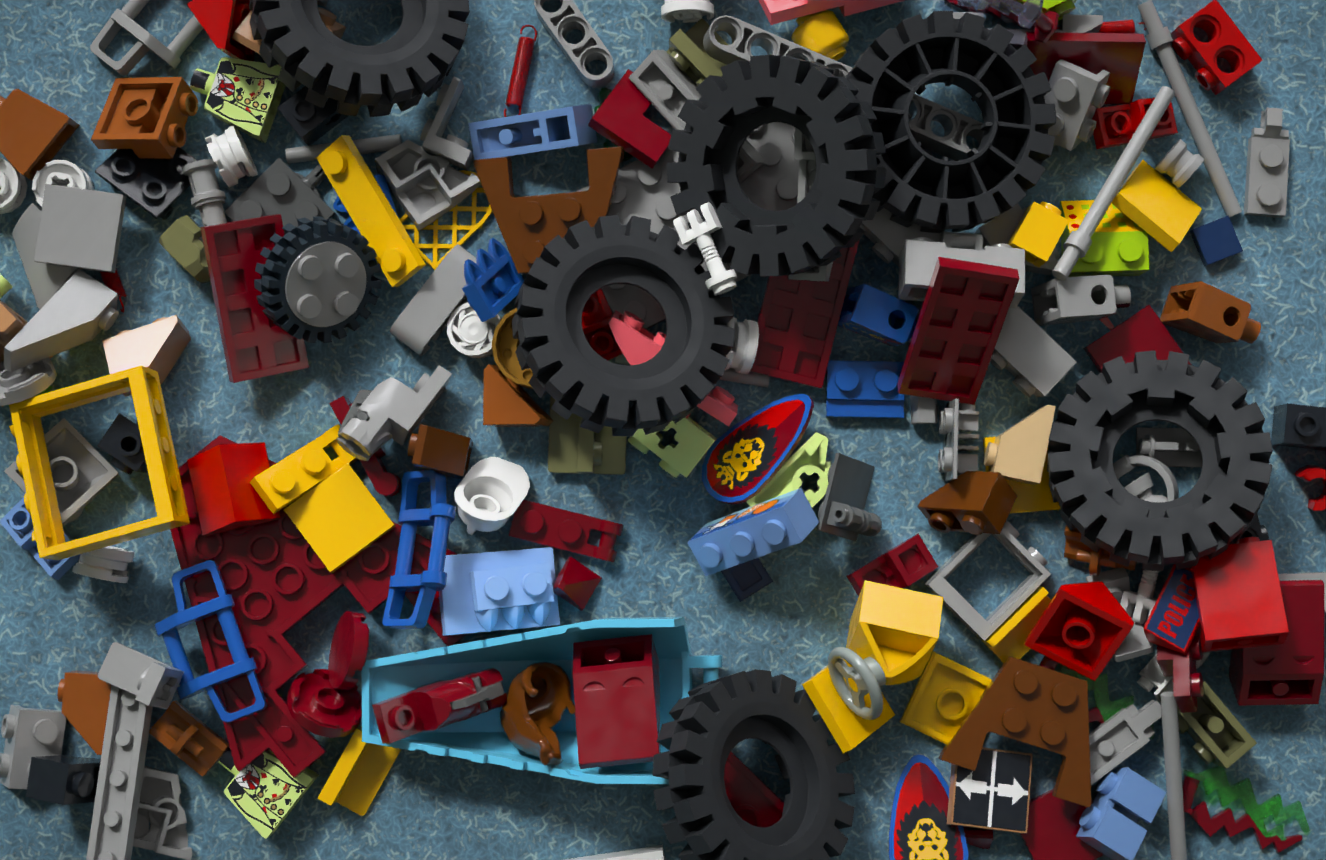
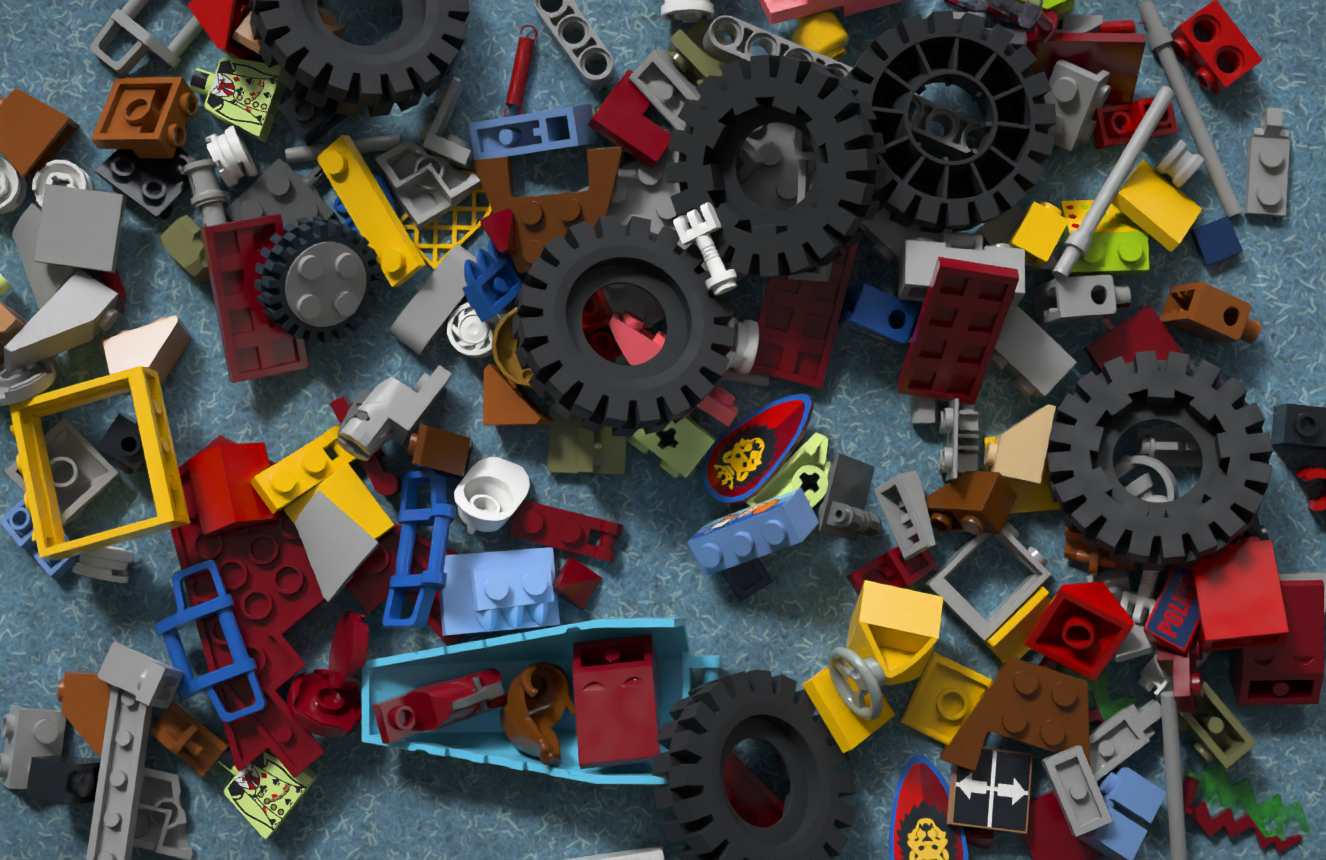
(332, 543): none -> light grey slope
(358, 774): yellow panel -> none
(501, 230): none -> dark red slope
(864, 389): blue plate -> none
(895, 495): none -> light grey slope
(1076, 790): none -> light grey plate

